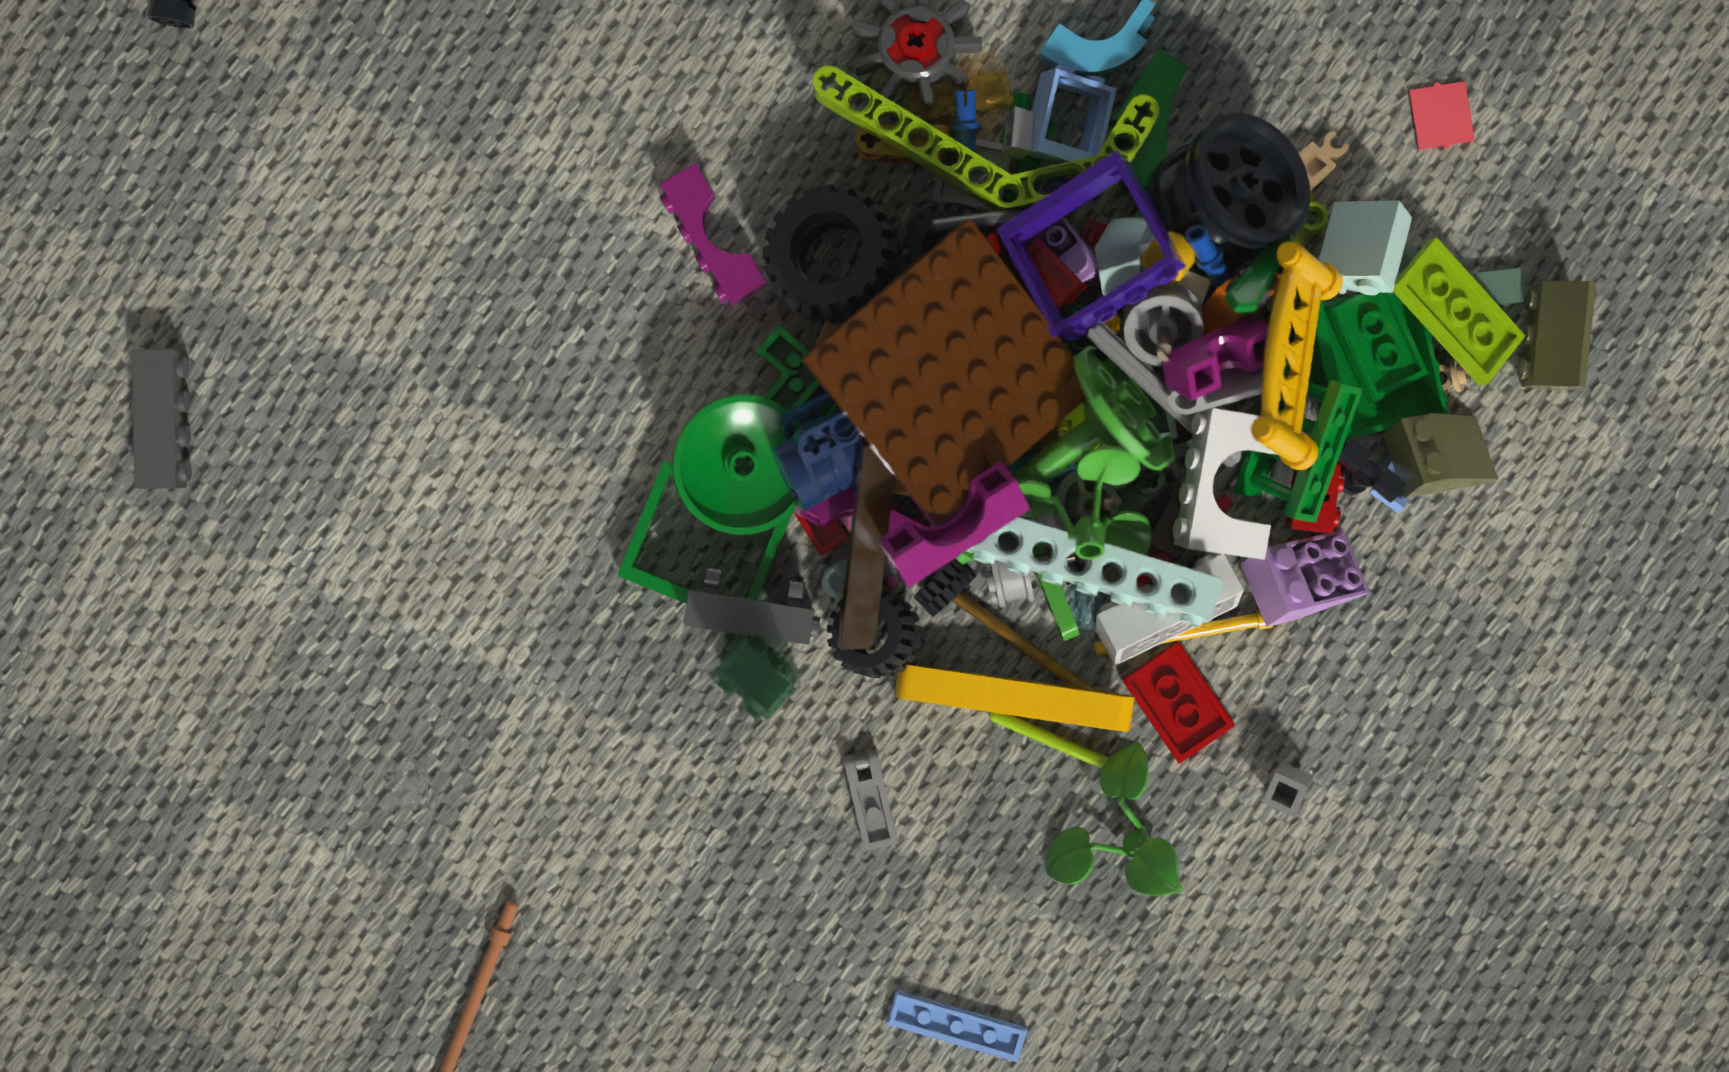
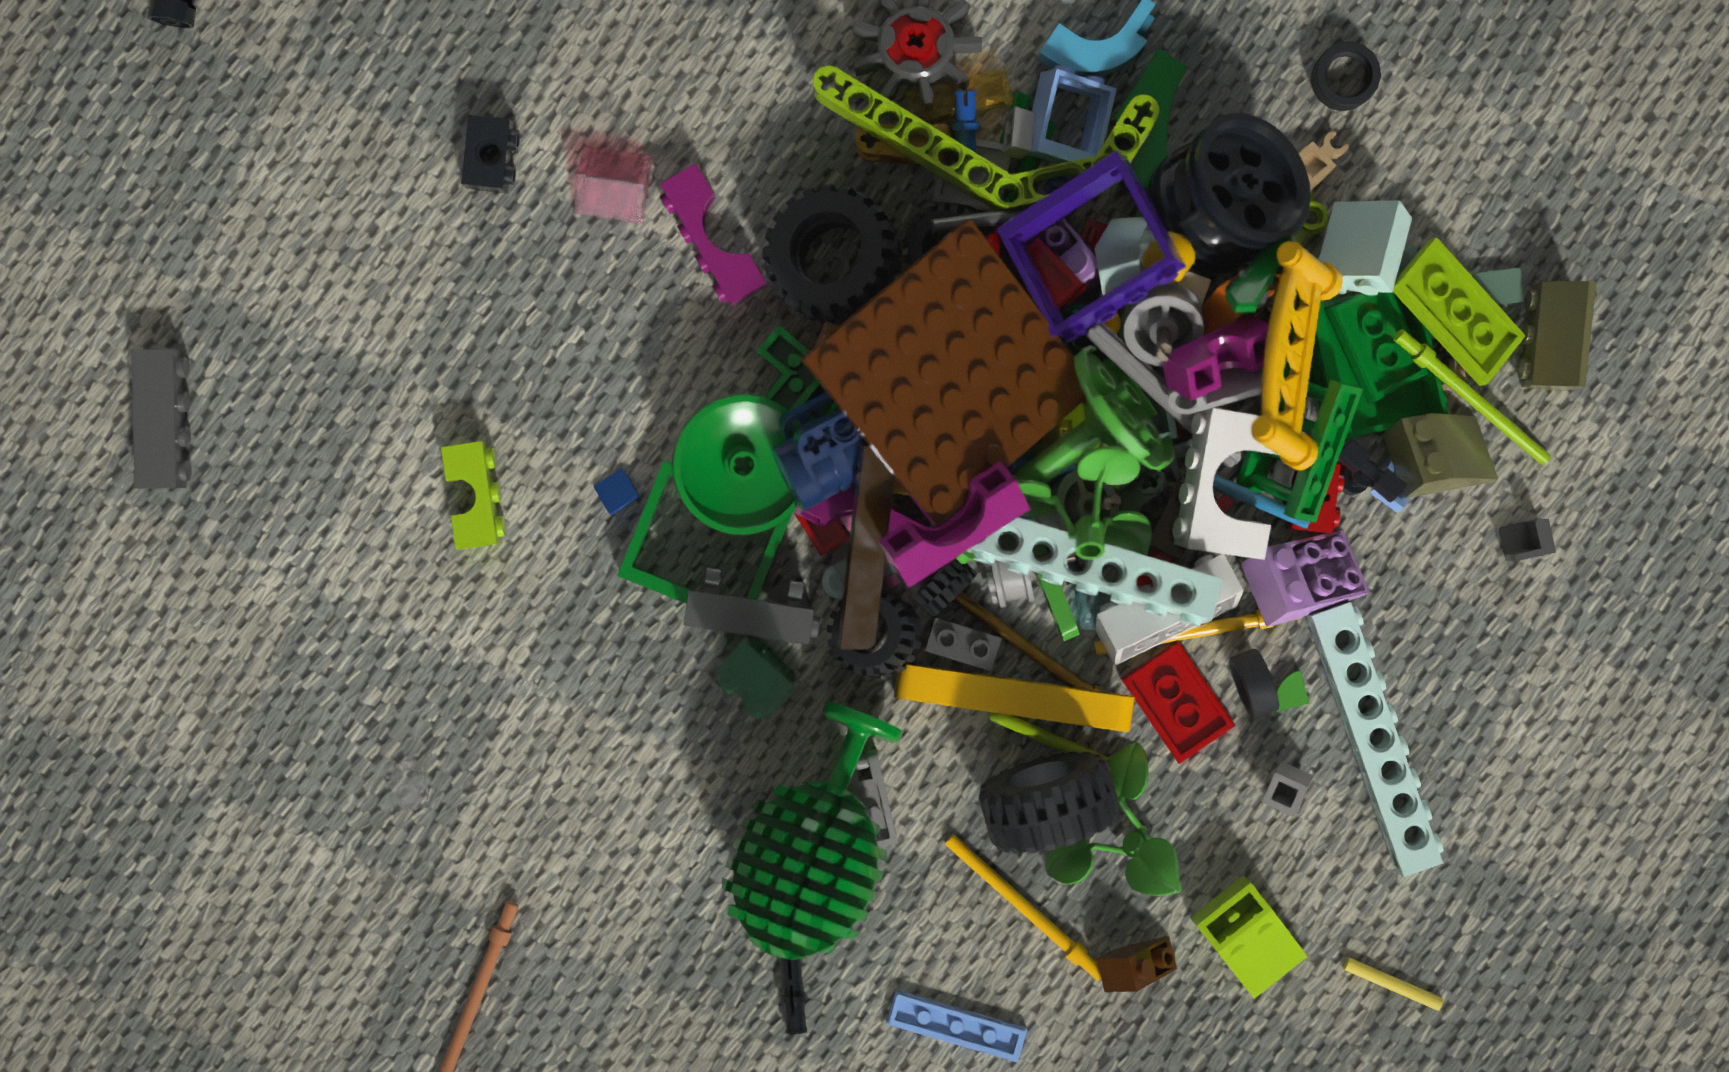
(474, 465): none -> lime arch
(480, 136): none -> black brick
(612, 184): none -> clear pink slope
(616, 491): none -> blue slope
(793, 996): none -> black pin
(810, 855): none -> green plant
(962, 643): none -> dark grey brick
(1049, 802): none -> black tyre
(1075, 951): none -> yellow bar
(1136, 965): none -> reddish brown slope
(1208, 255): blue pin -> none
(1249, 936): none -> lime slope
(1254, 499): none -> dark azure bar
(1254, 683): none -> black tyre
(1292, 691): none -> bright green tile
(1361, 54): none -> black tyre
(1393, 983): none -> light yellow bar
(1426, 358): none -> lime bar
(1426, 847): none -> light aqua brick
(1441, 115): coral piece -> none
(1527, 540): none -> dark grey panel

